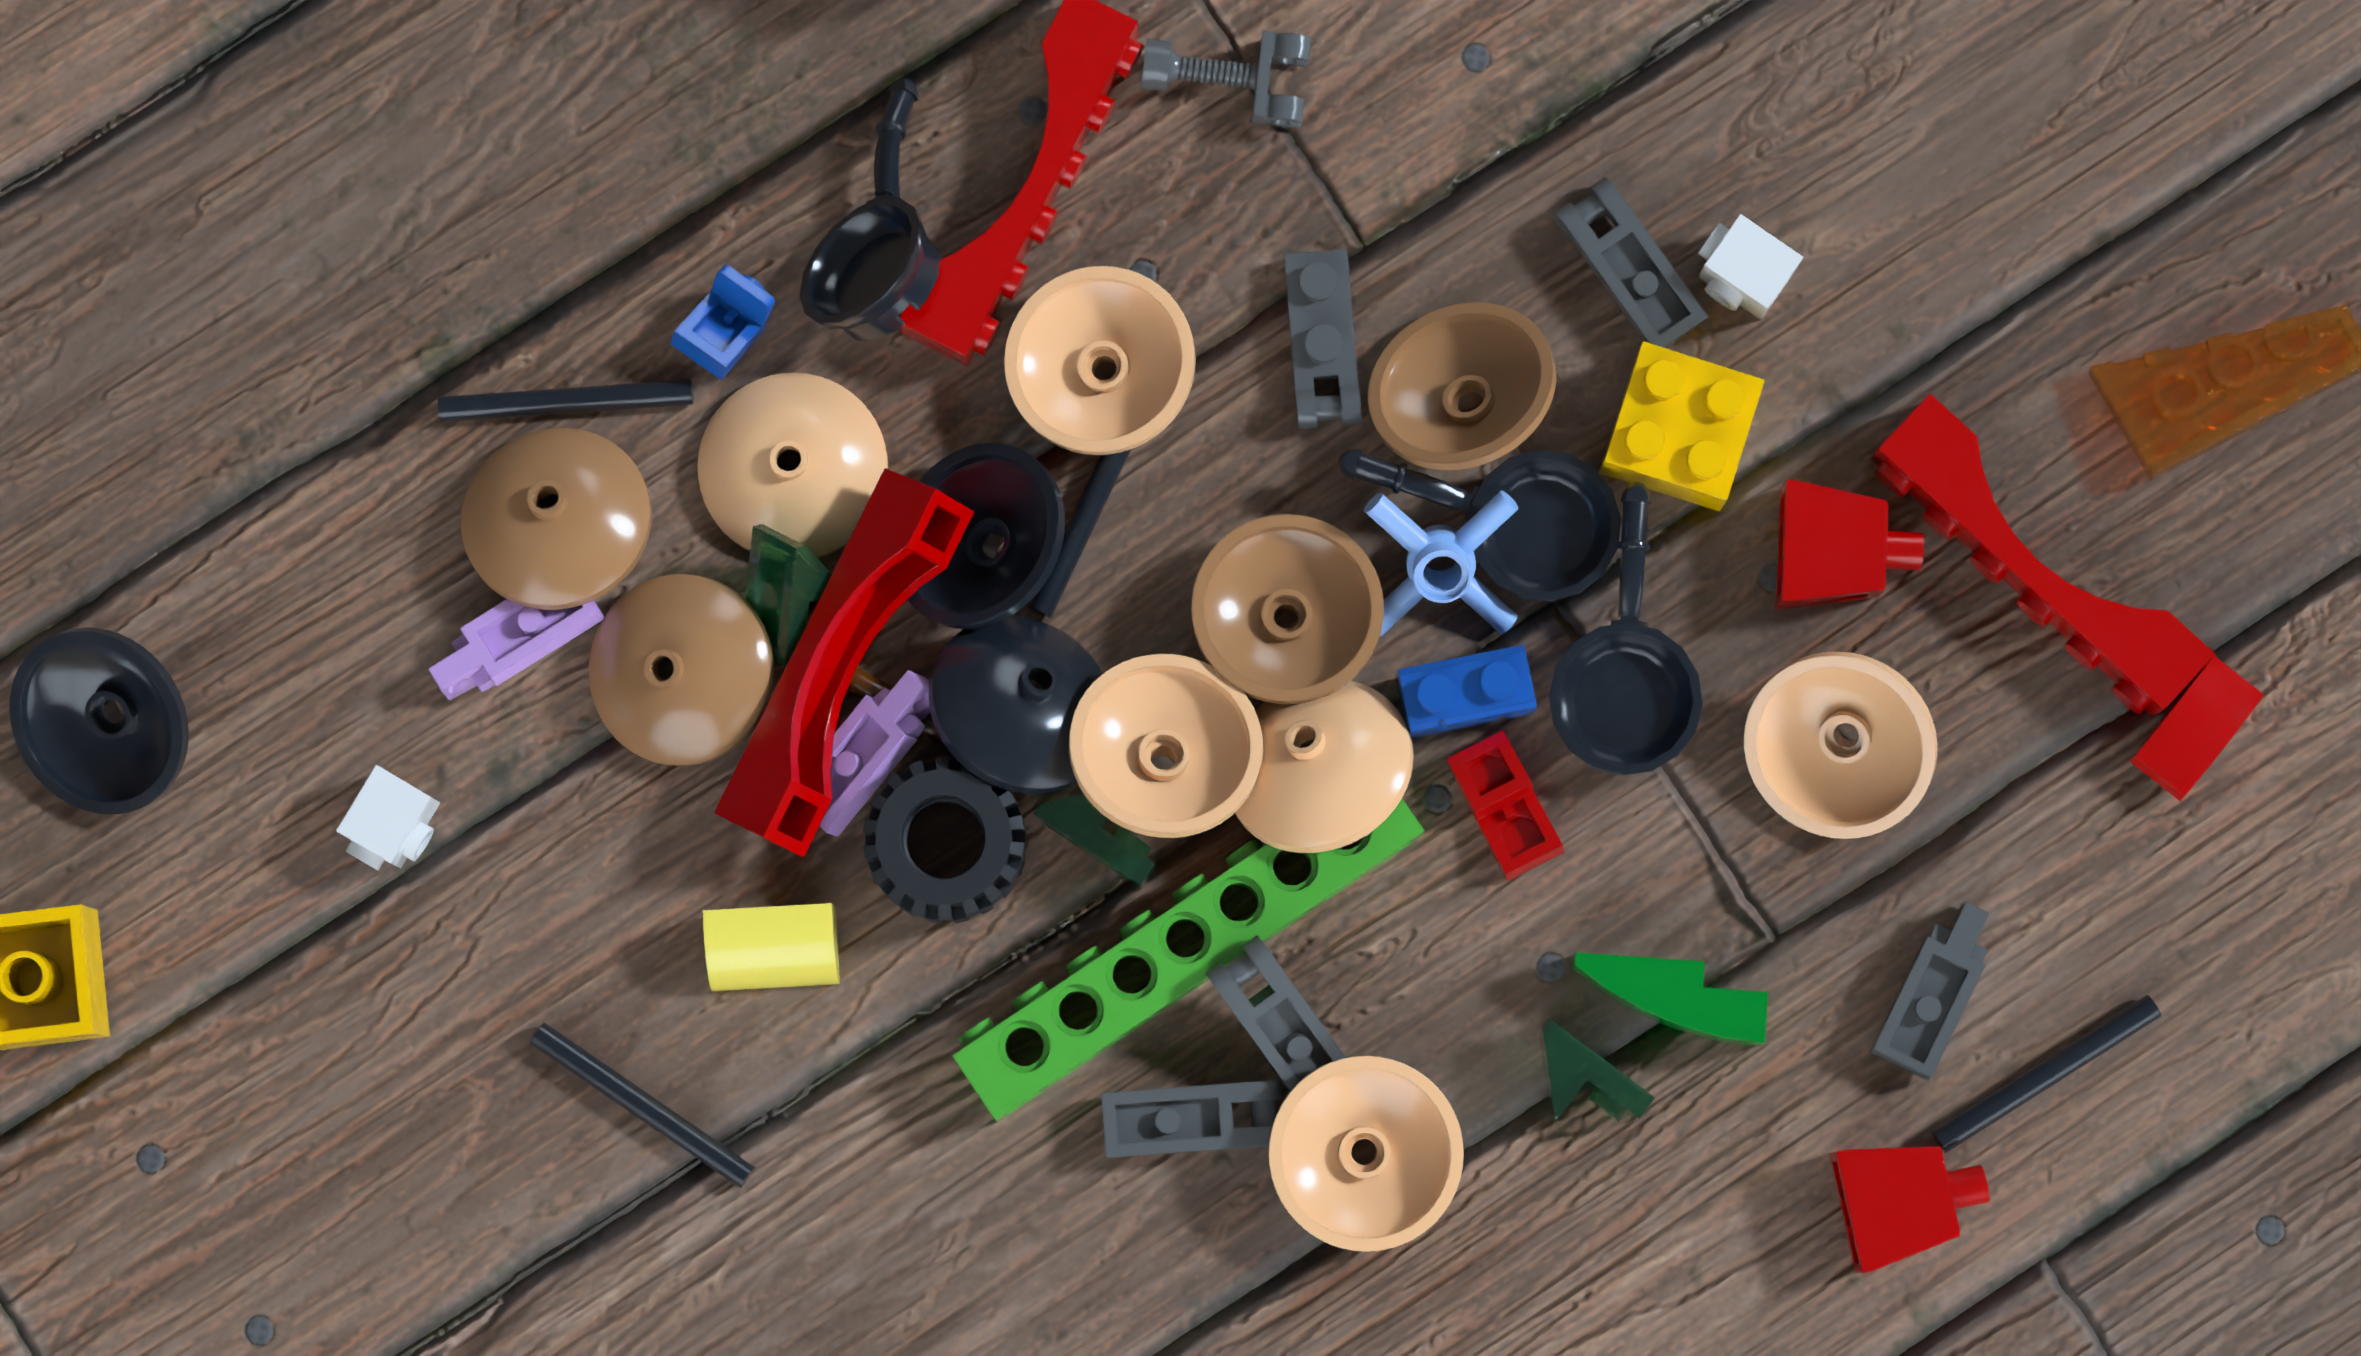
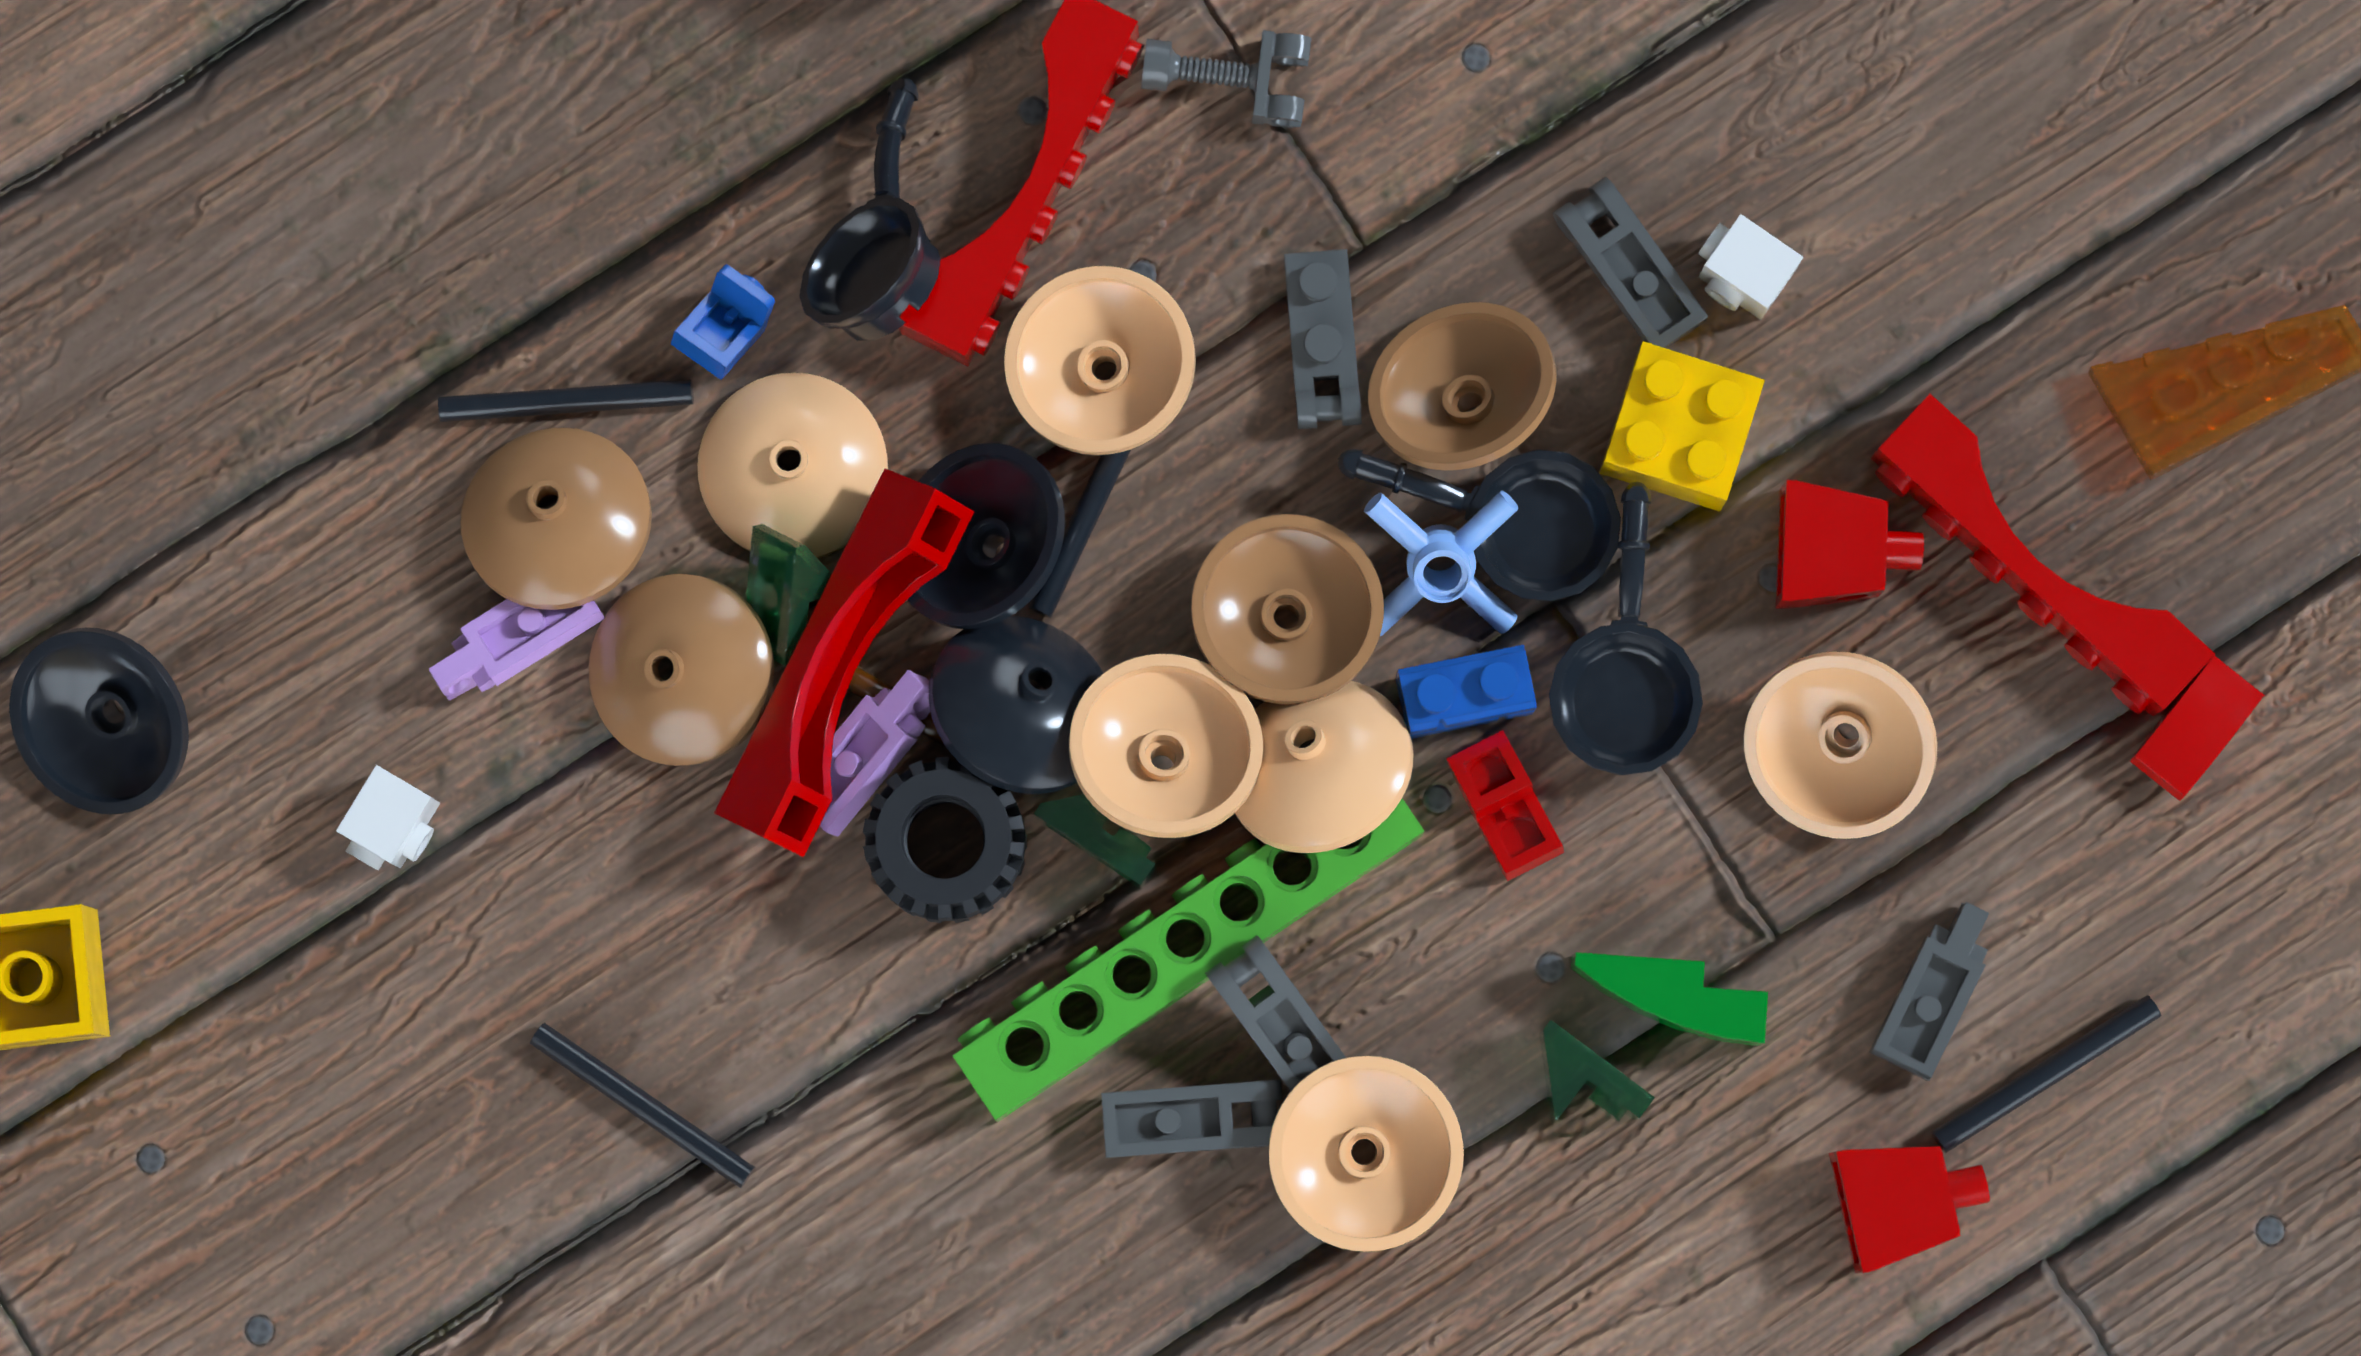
(771, 946): light yellow brick -> none

